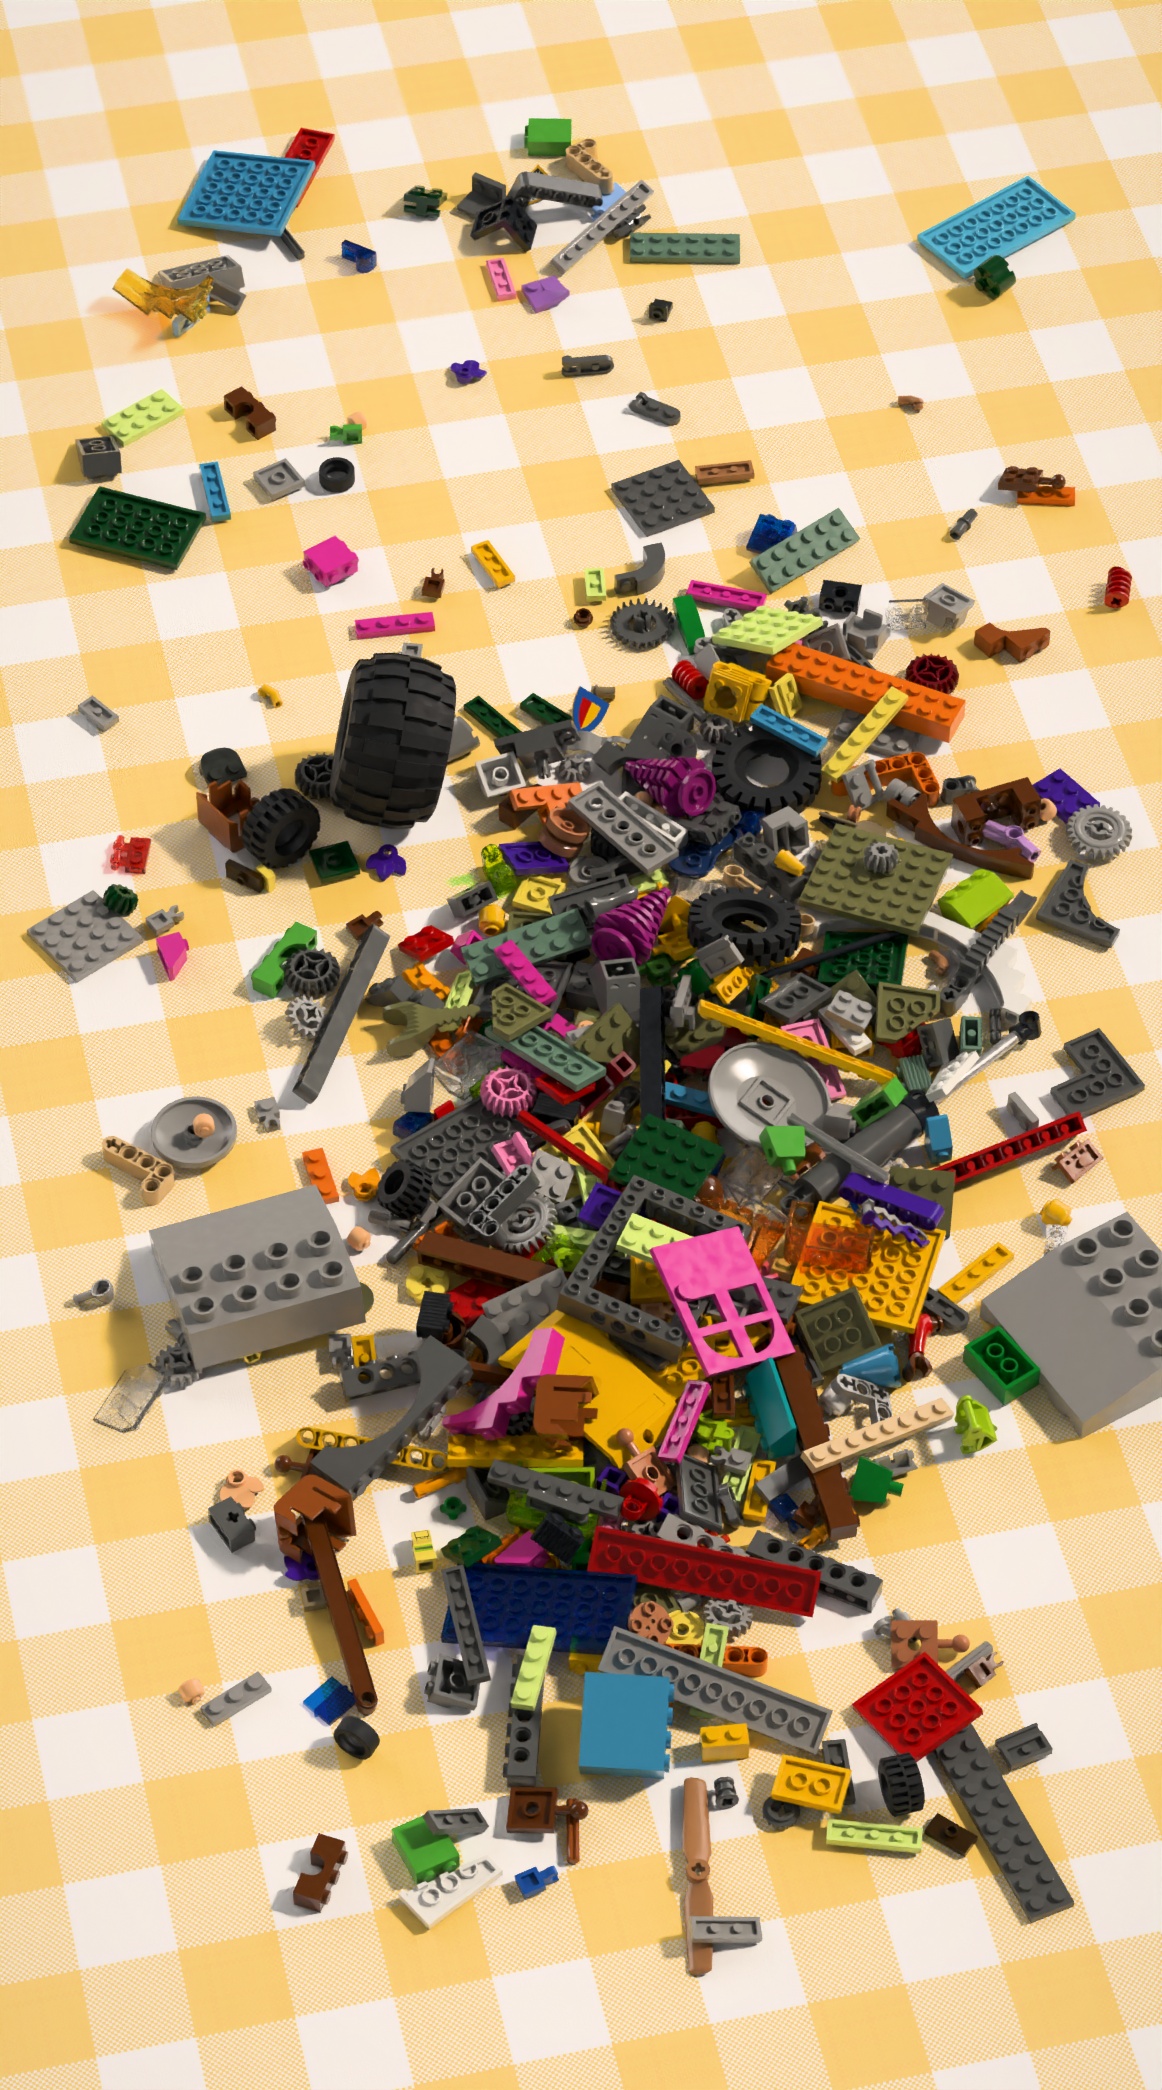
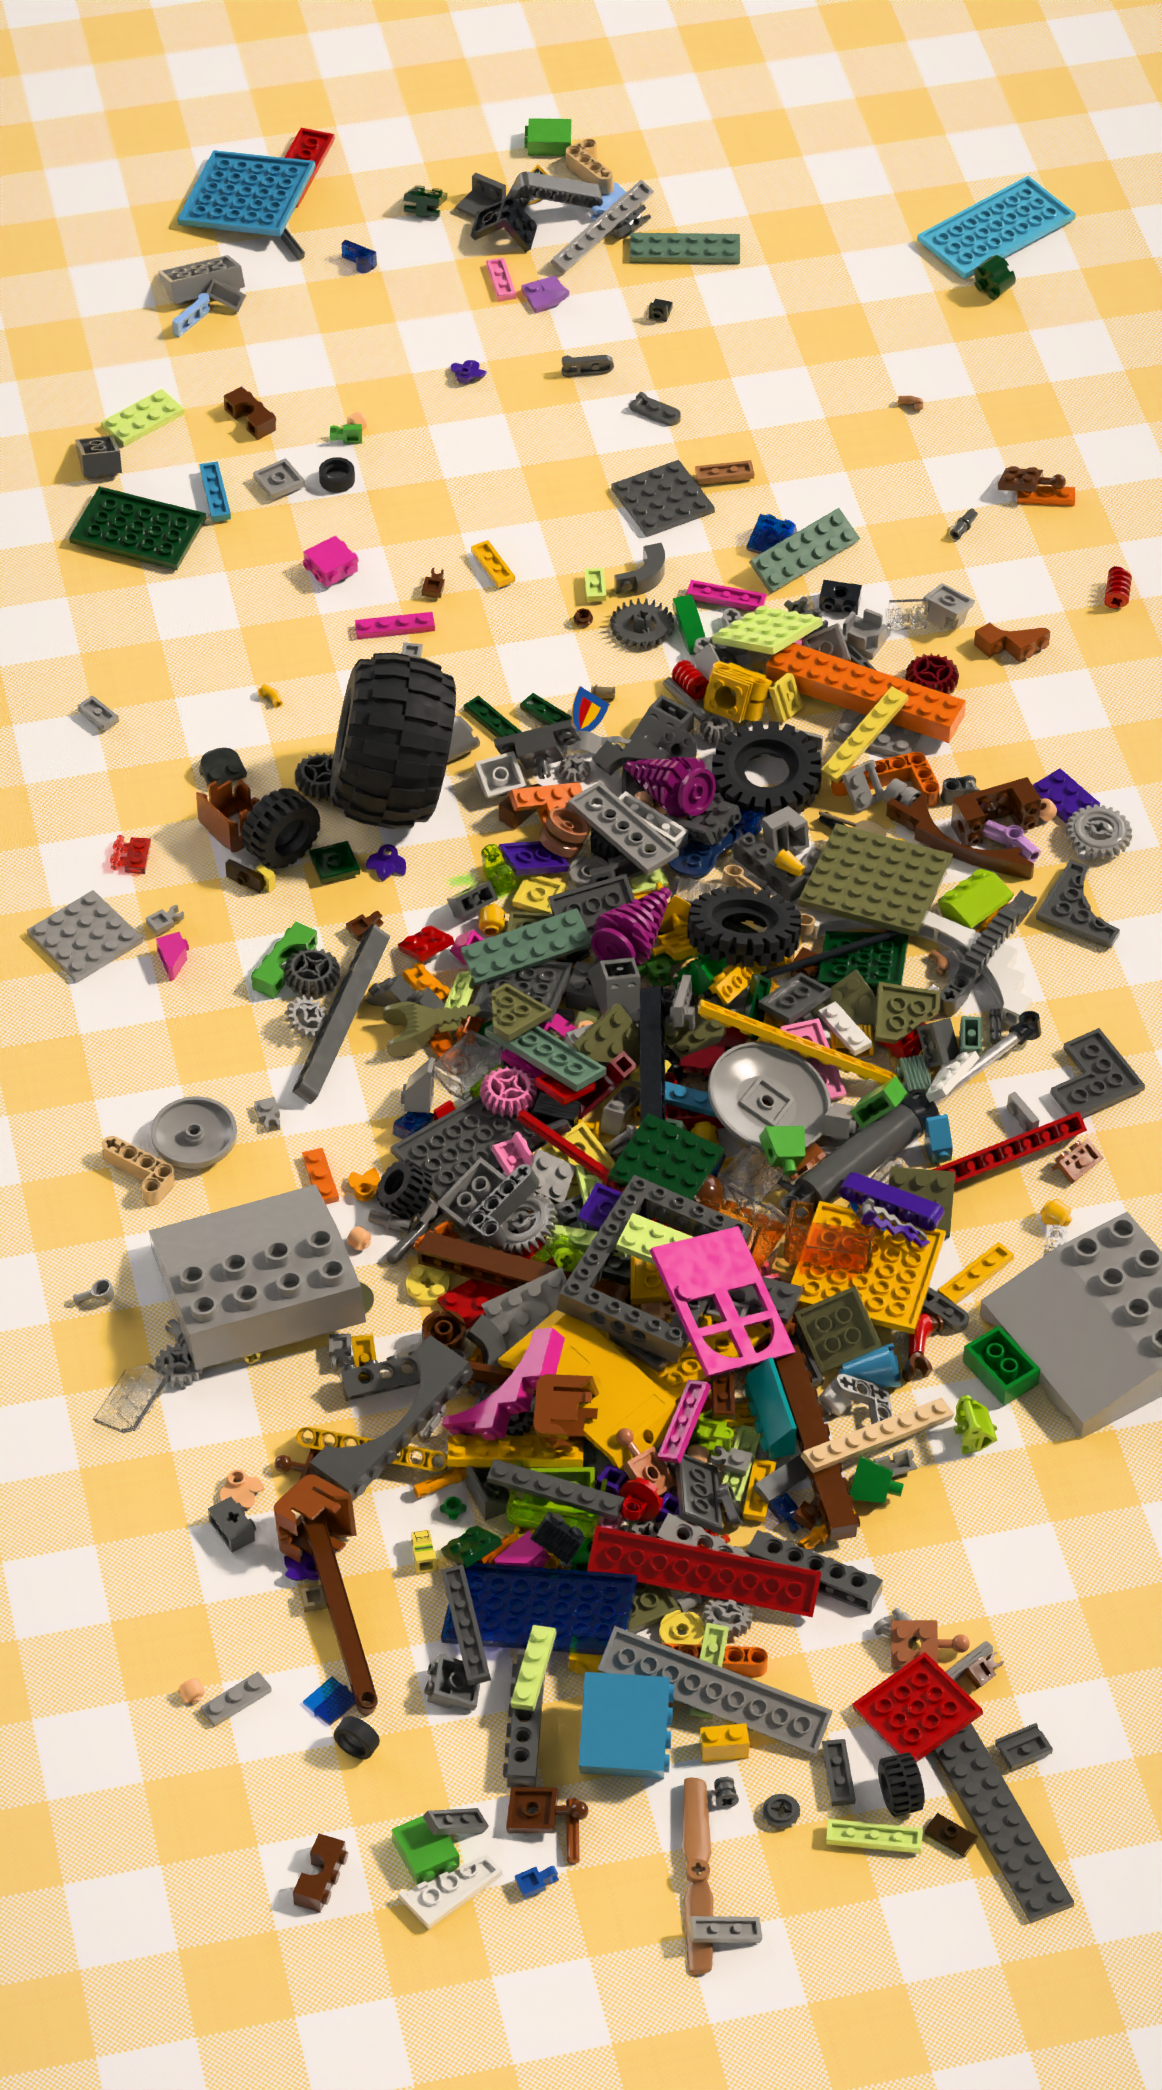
(120, 899): dark green gear -> none
(169, 301): clear yellow arch -> none
(203, 1125): light nougat piece -> none
(365, 1613): orange plate -> none
(434, 1315): black brick -> none
(525, 973): dark pink plate -> none
(571, 1512): dark grey plate -> none
(596, 906): dark grey piece -> none
(641, 1618): nougat plate -> none
(719, 957): light grey plate -> none
(788, 730): dark azure plate -> none
(811, 1784): yellow plate -> none
(839, 1149): light grey axle -> none
(850, 1012): light grey plate -> none
(854, 814): nougat bush -> none
(880, 857): light grey gear -> none

